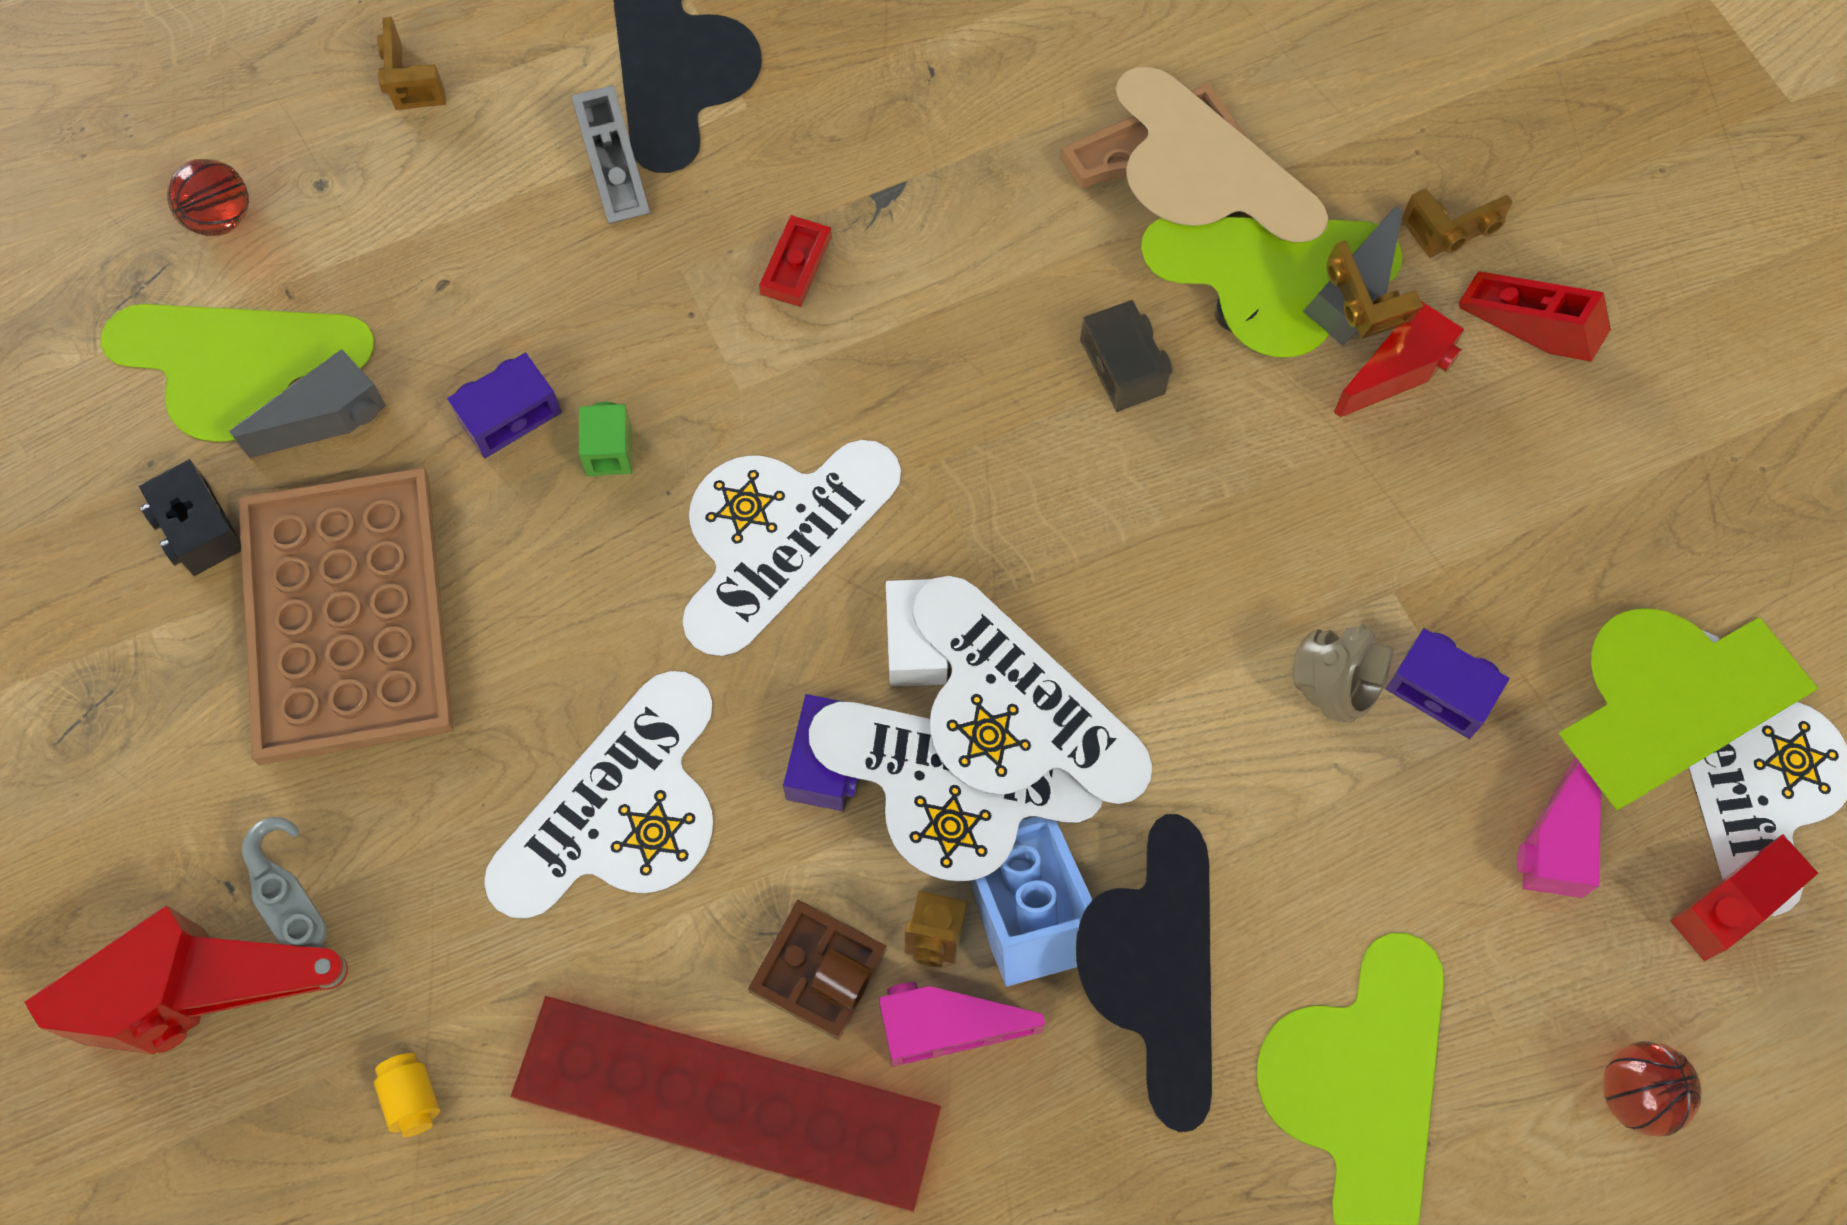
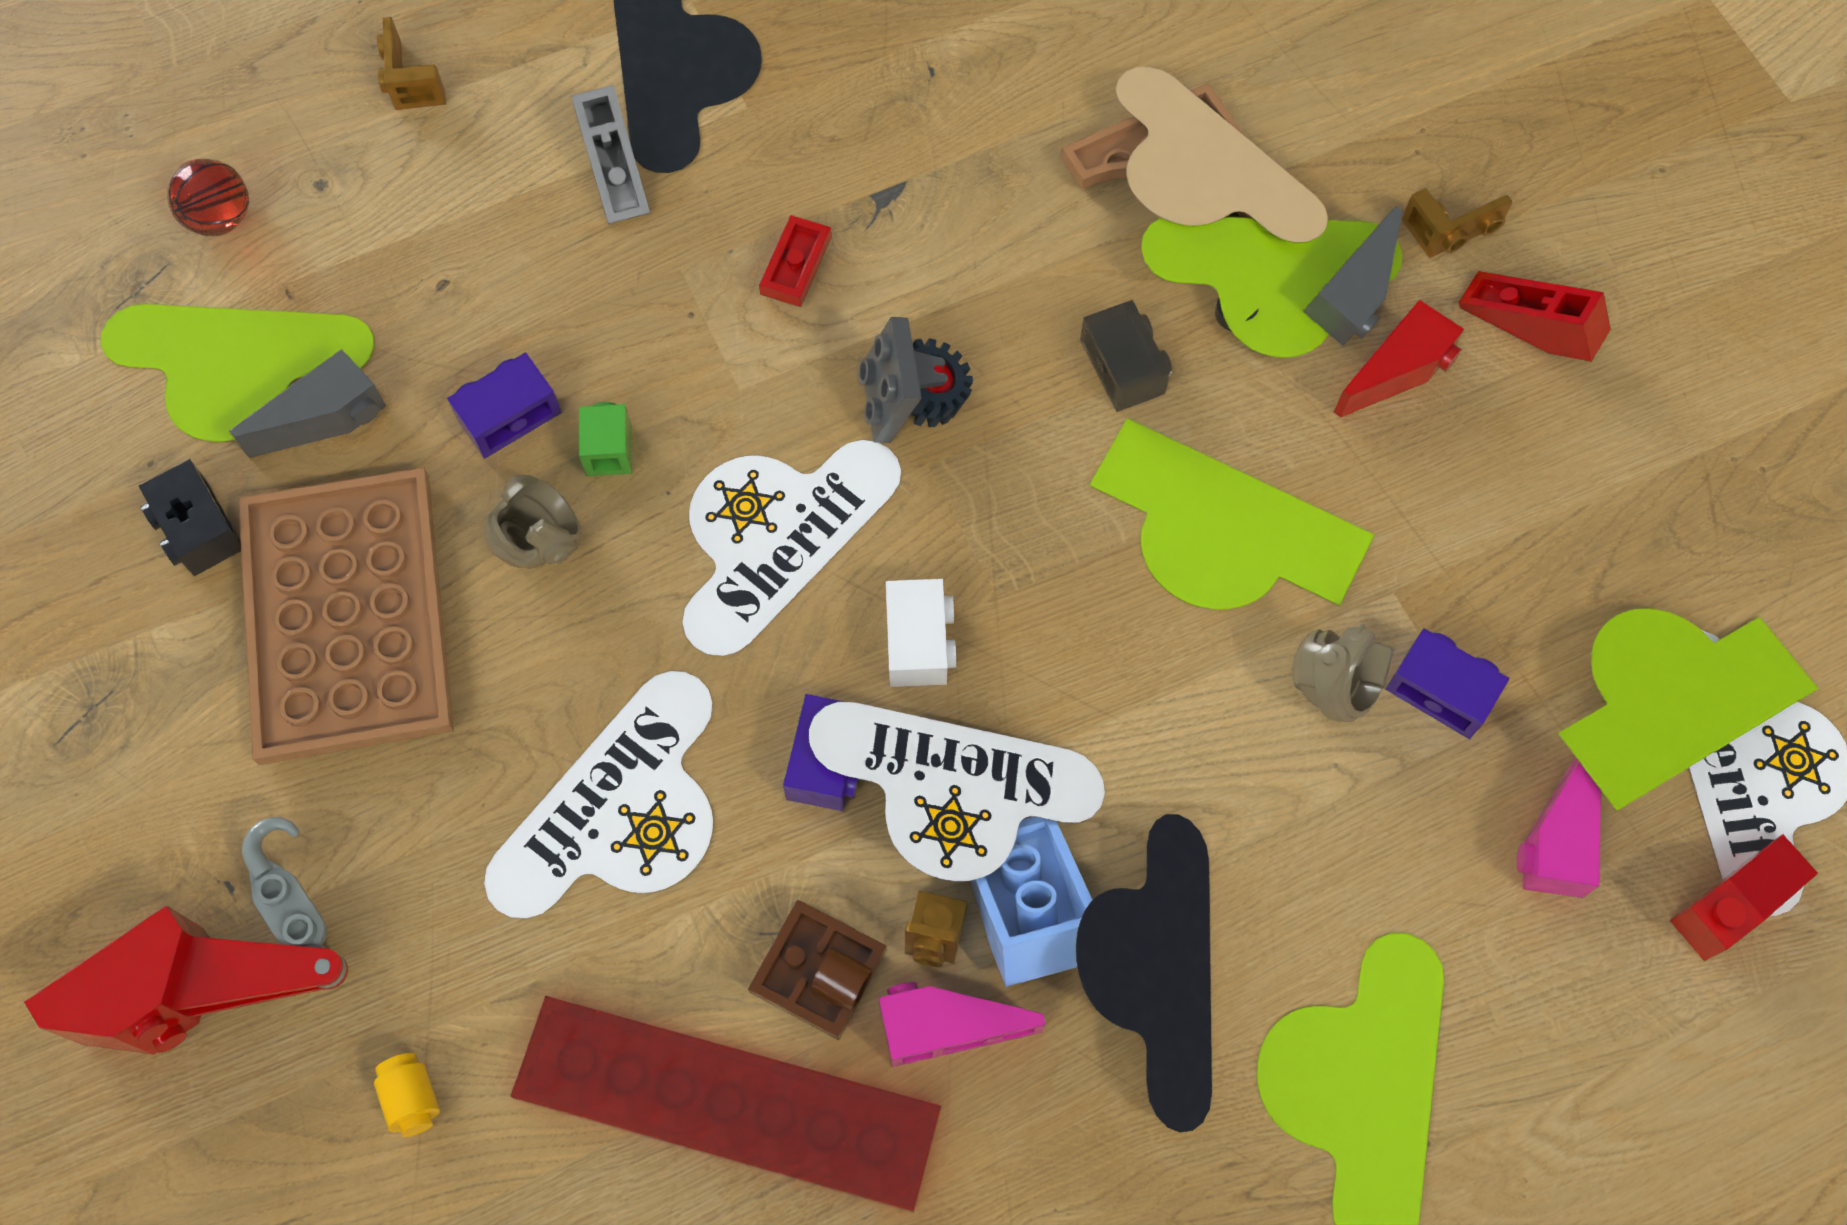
(532, 525): none -> dark tan helmet
(910, 380): none -> dark grey plate
(1014, 708): white sticker -> none
(1222, 533): none -> lime sticker
(1368, 317): pearl gold bracket -> none
(1652, 1088): clear red piece -> none

